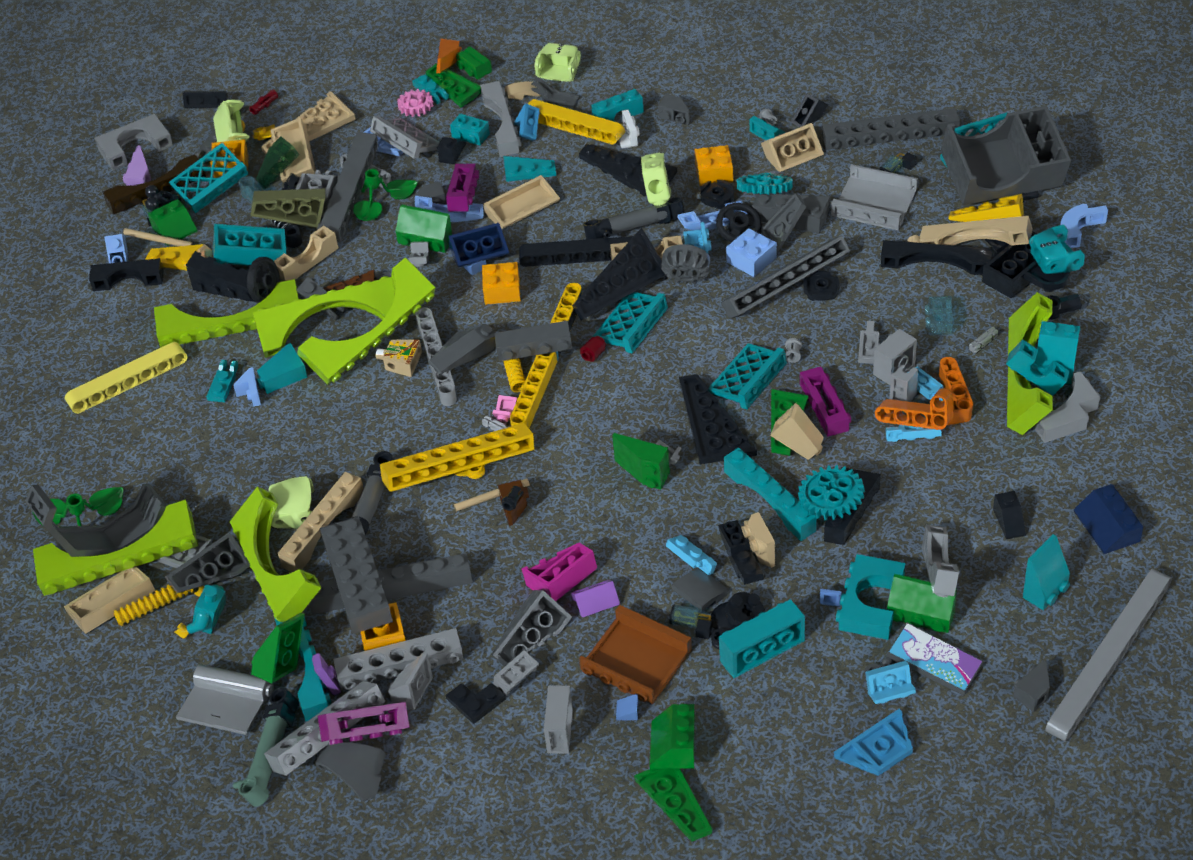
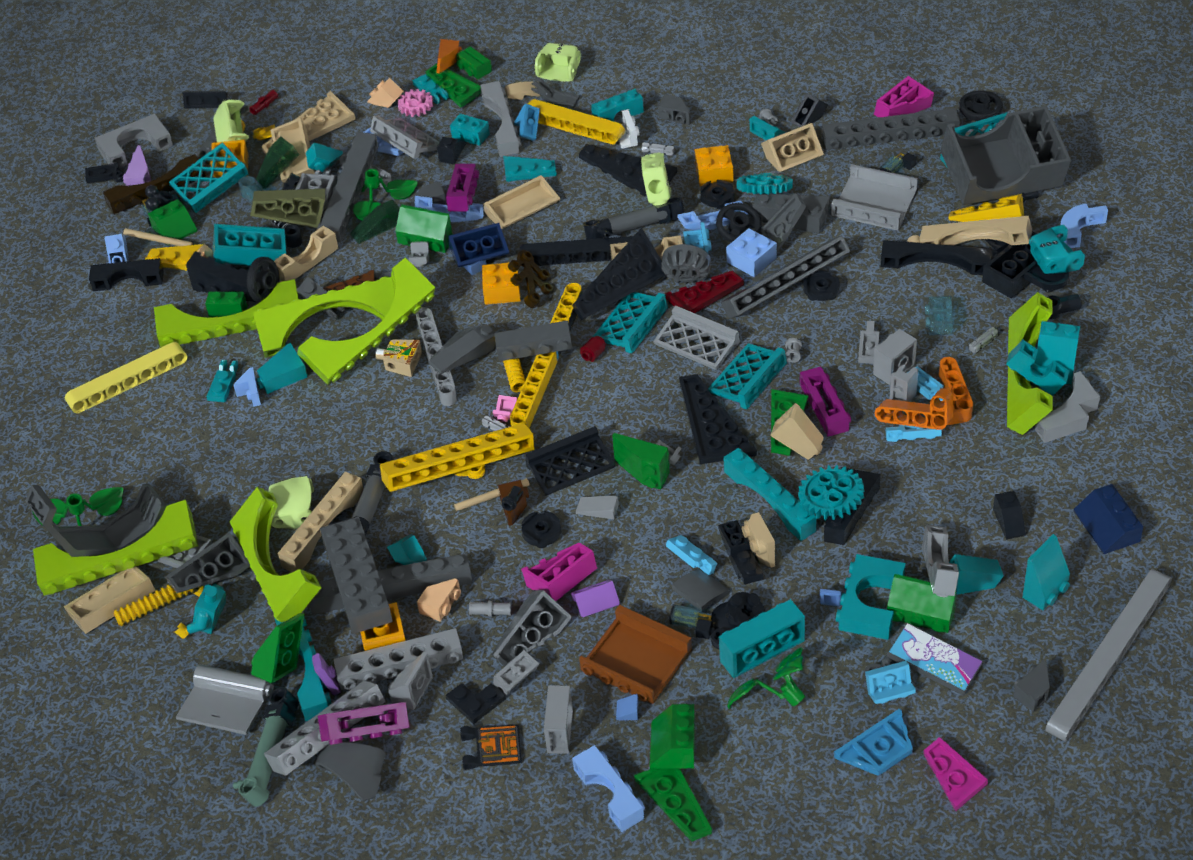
(104, 173): none -> black hinge
(225, 303): none -> green brick
(322, 157): none -> teal slope
(377, 222): none -> clear green slope
(385, 93): none -> light nougat slope
(407, 551): none -> teal slope
(438, 598): none -> light nougat slope
(489, 608): none -> light grey pin
(494, 746): none -> flag
(526, 259): none -> dark brown plant
(544, 537): none -> black plate
(563, 450): none -> black fence
(594, 768): none -> light blue arch
(598, 506): none -> light grey slope
(657, 148): none -> light grey axle
(705, 293): none -> dark red wing
(706, 328): none -> light grey fence
(789, 689): none -> green plant
(904, 98): none -> dark pink wedge
(954, 773): none -> dark pink wing
(976, 573): none -> teal slope
(980, 105): none -> black wheel

